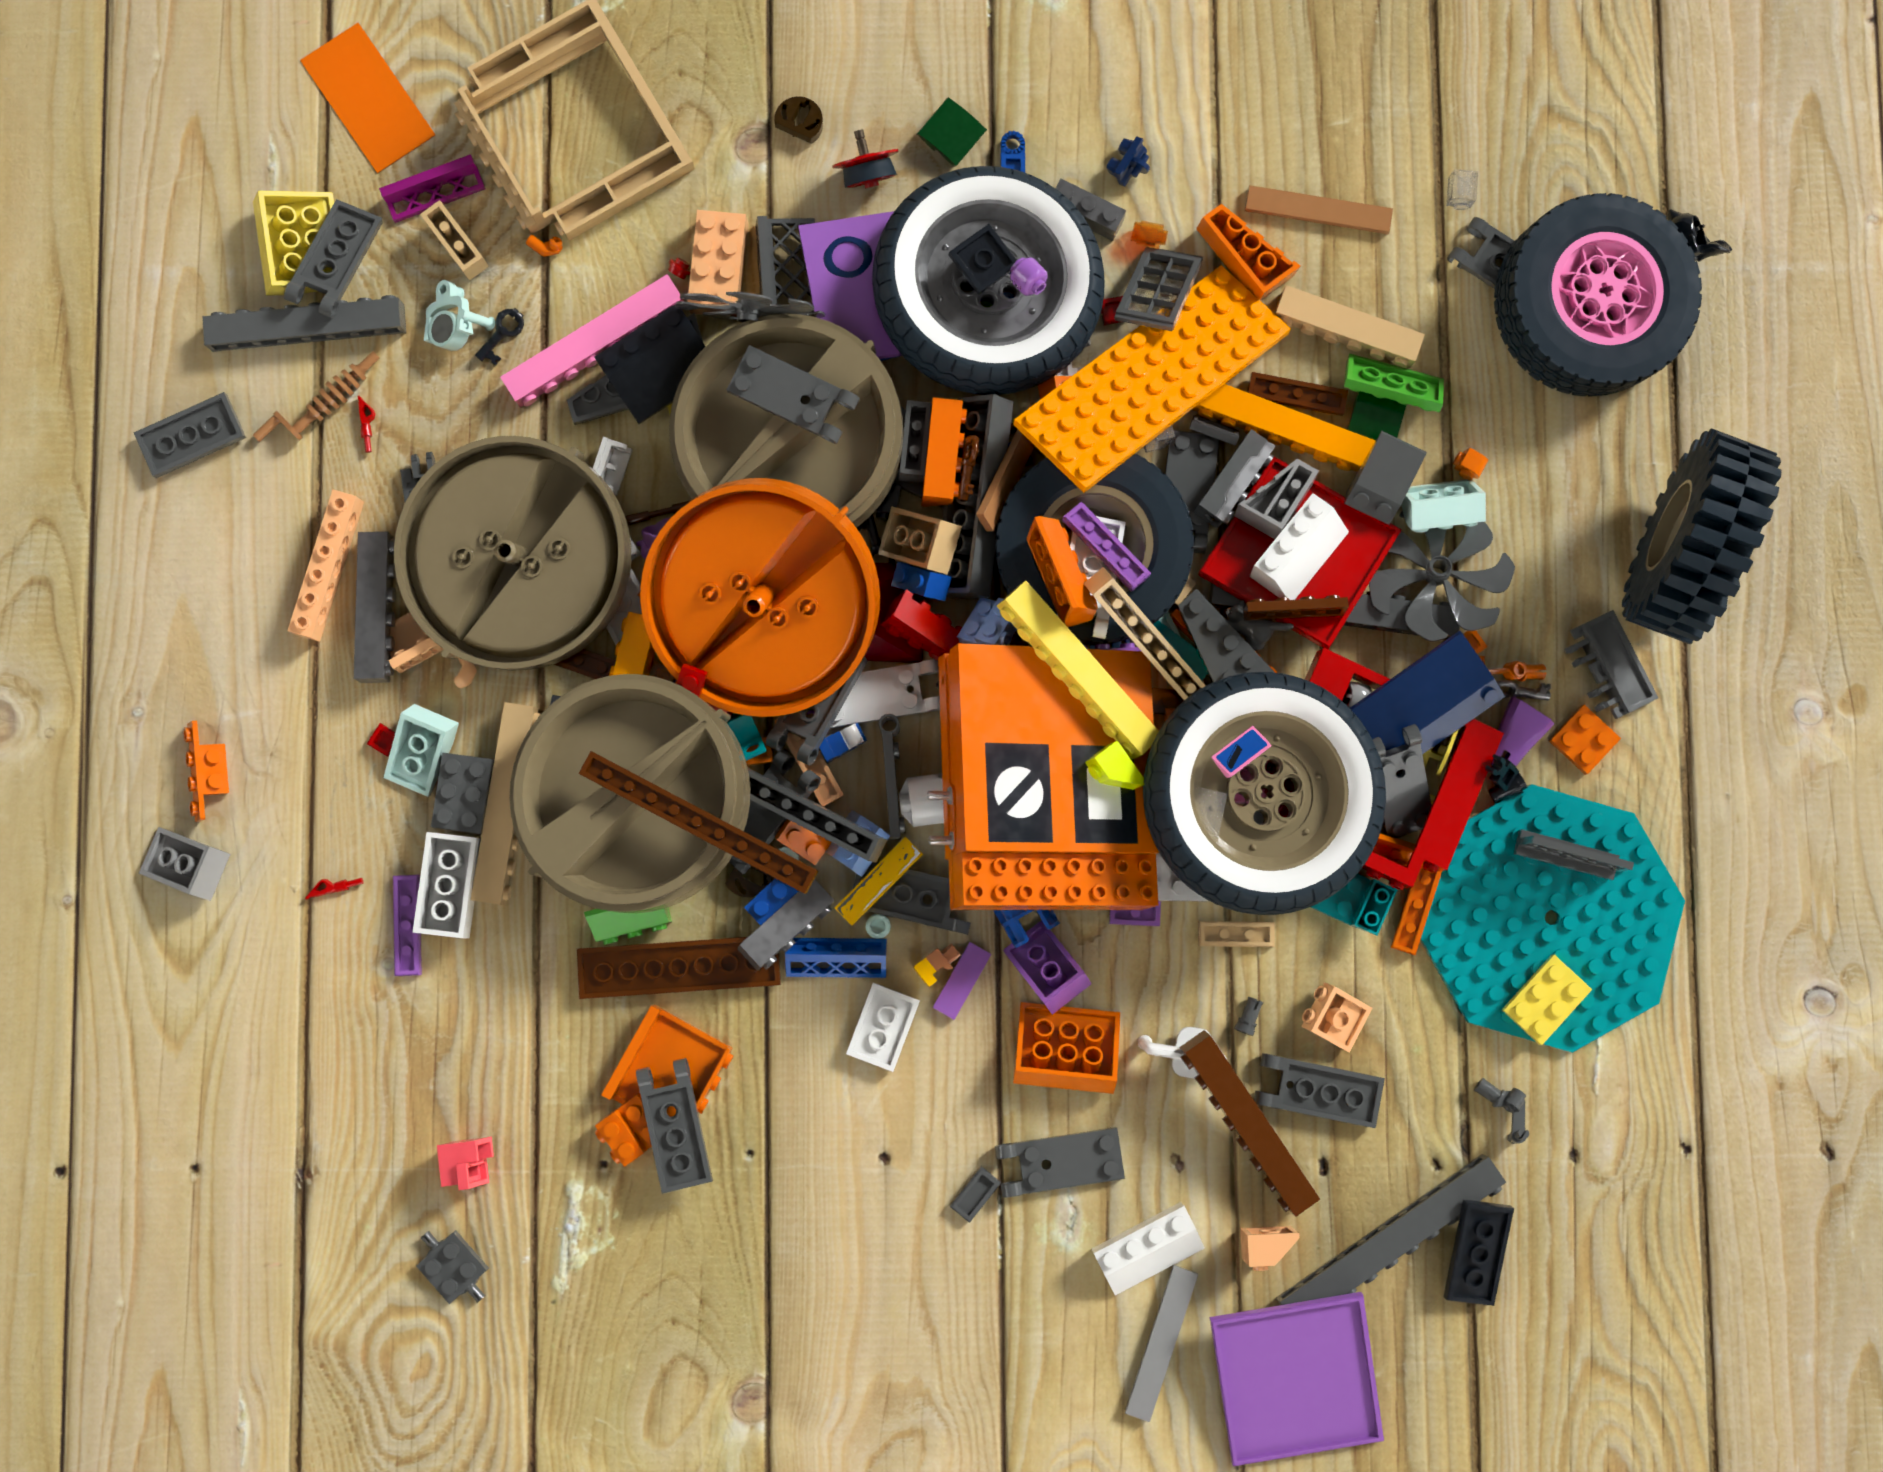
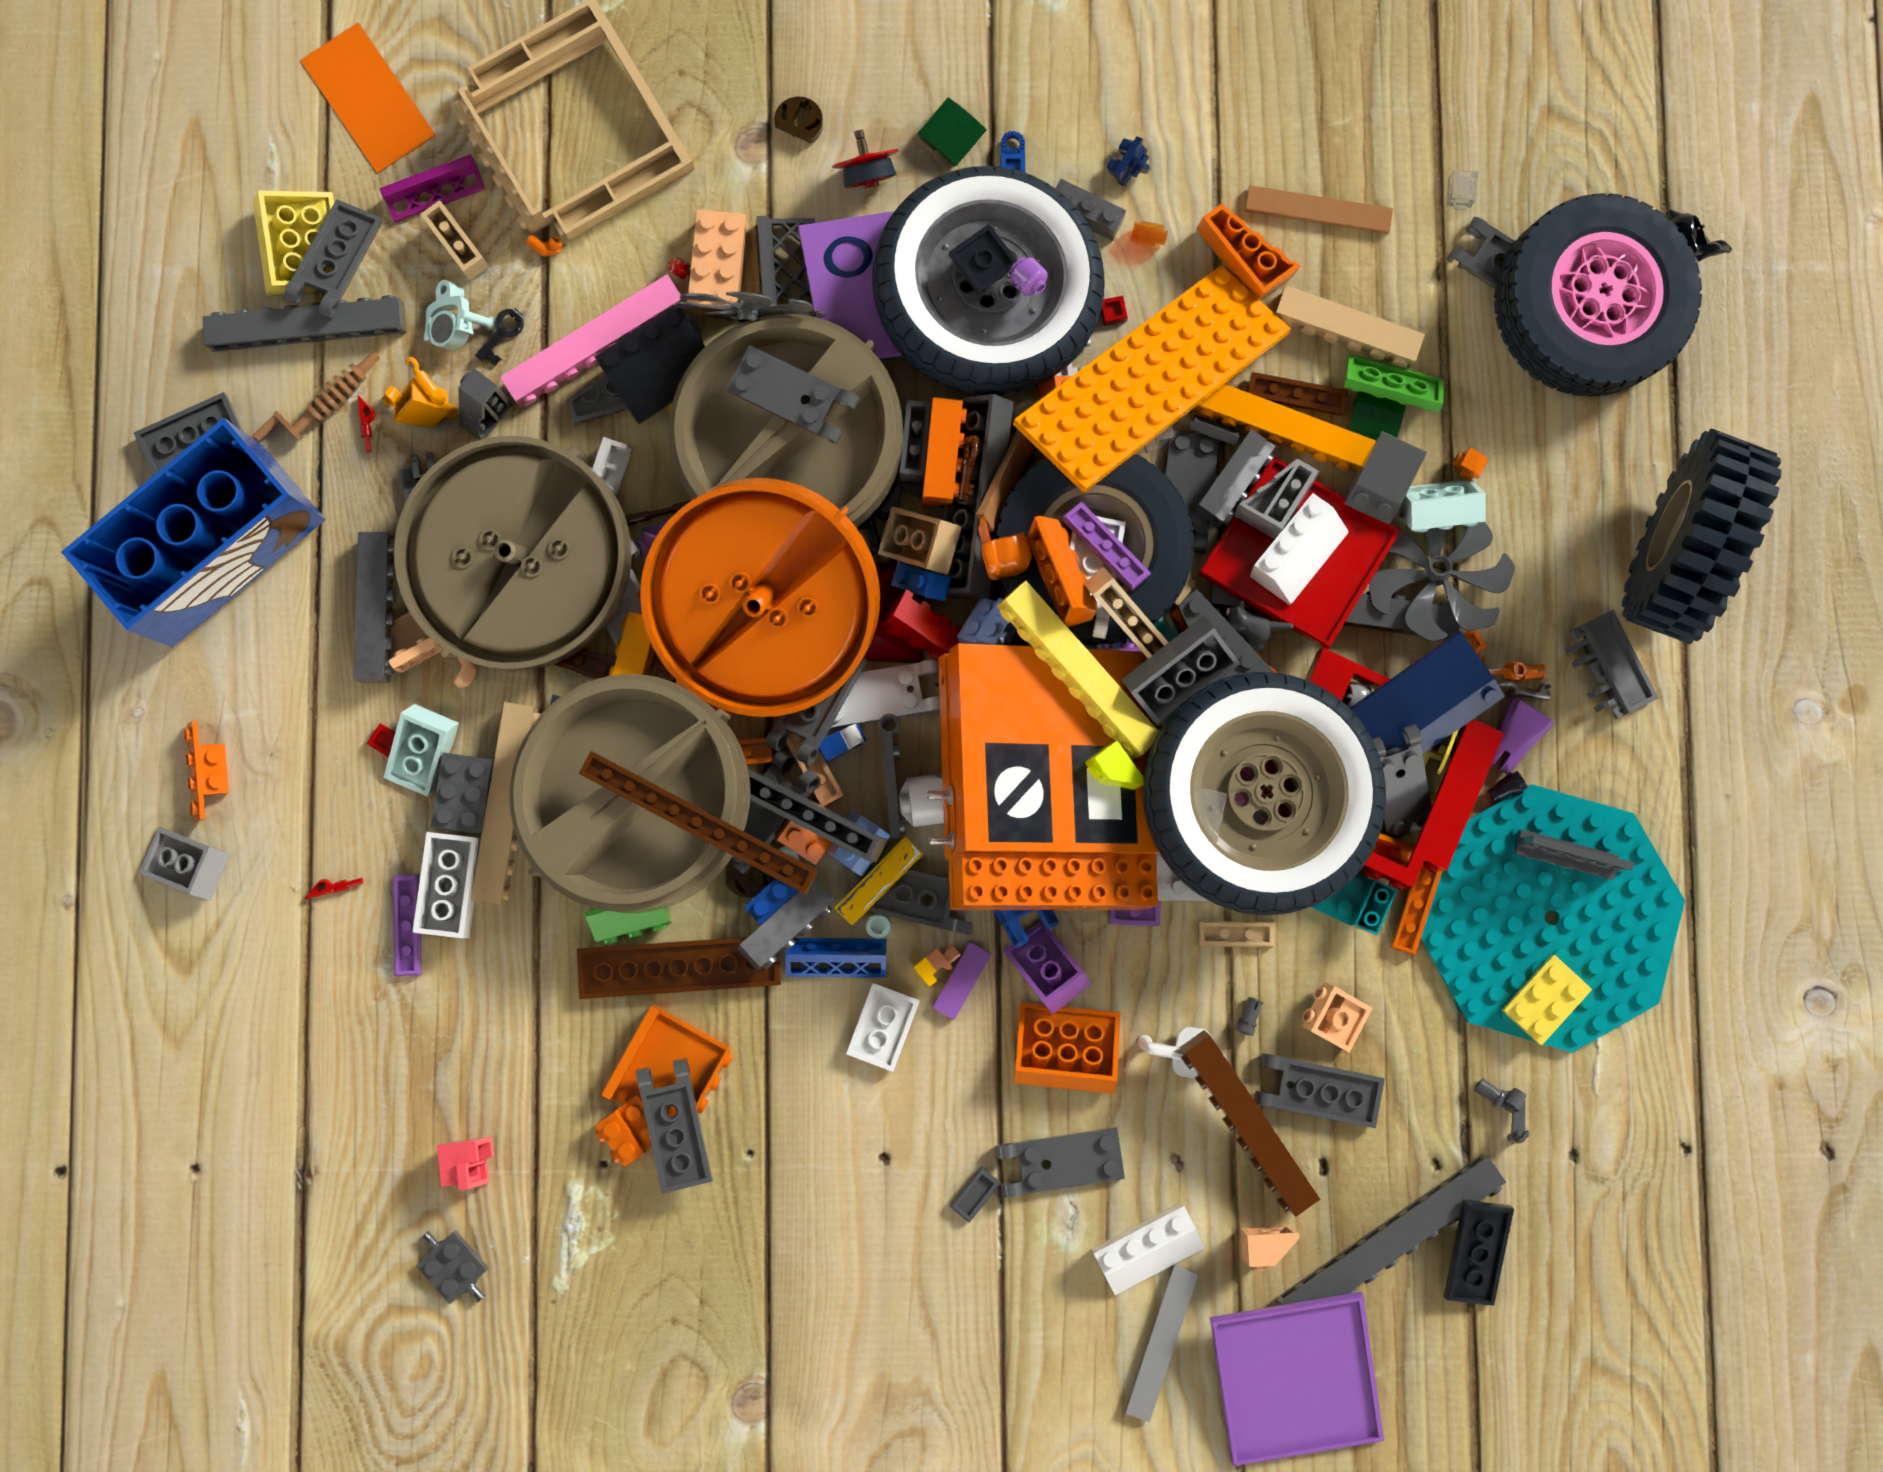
(193, 535): none -> blue brick
(326, 565): light nougat brick -> none
(420, 401): none -> light orange torso
(480, 404): none -> dark grey wedge
(692, 679): red plate -> none
(746, 734): teal bracket -> none
(1005, 555): none -> orange piece
(1158, 288): dark grey piece -> none
(1180, 669): none -> dark grey brick
(1241, 751): slope -> none
(1304, 607): reddish brown plate -> none
(1502, 772): black plate -> none
(1584, 739): orange plate -> none

